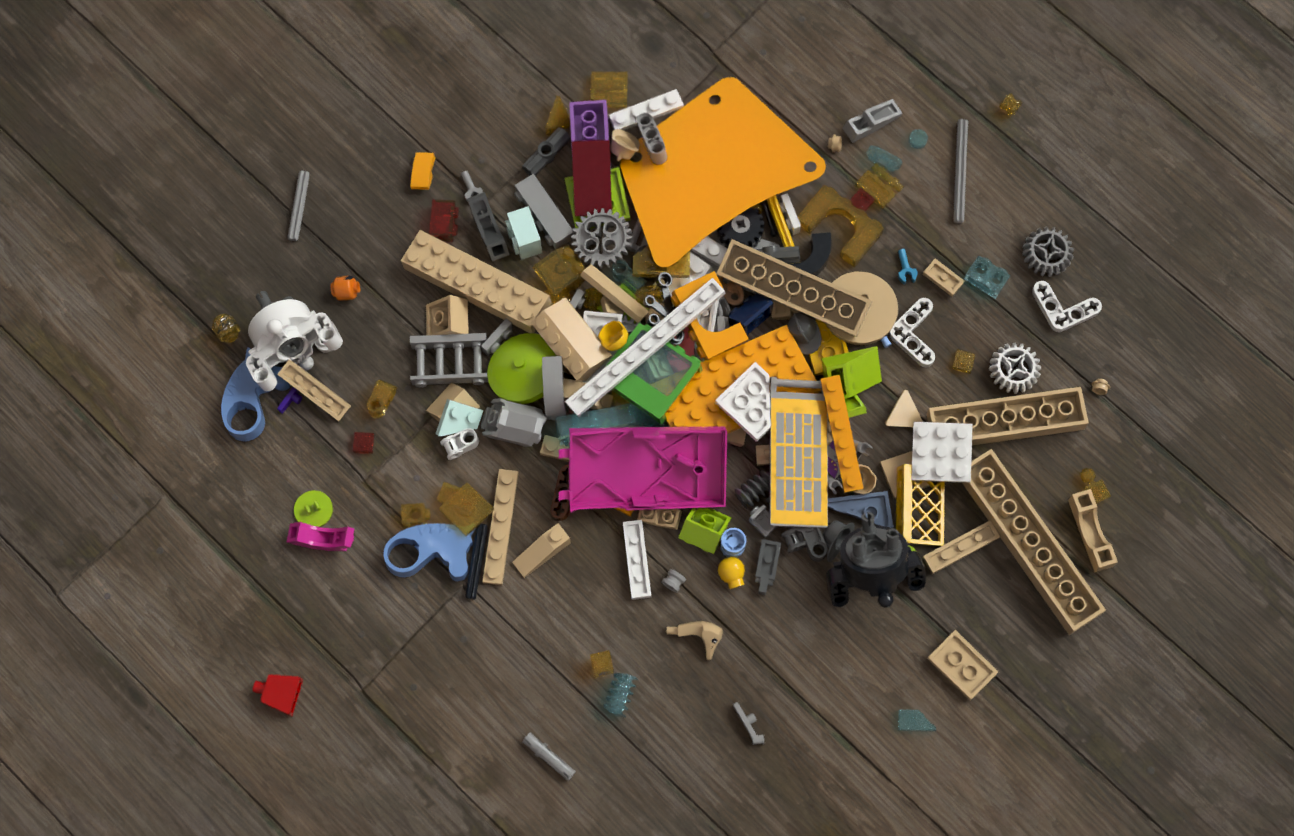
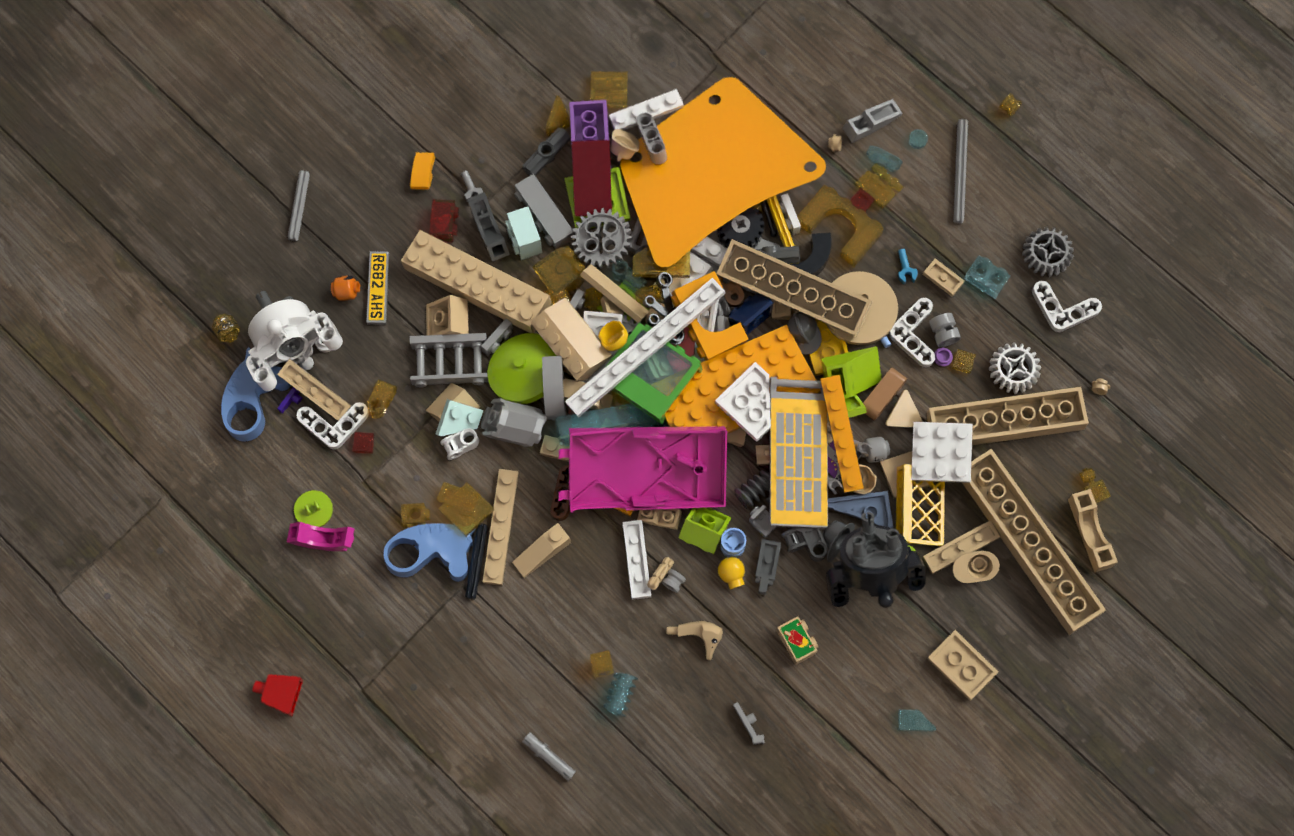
(337, 429): none -> white beam
(378, 287): none -> tile
(660, 573): none -> tan axle
(797, 640): none -> brick
(879, 451): none -> light grey head
(884, 393): none -> medium nougat beam
(943, 357): none -> medium lavender plate
(945, 331): none -> light grey wheel
(976, 567): none -> tan piece

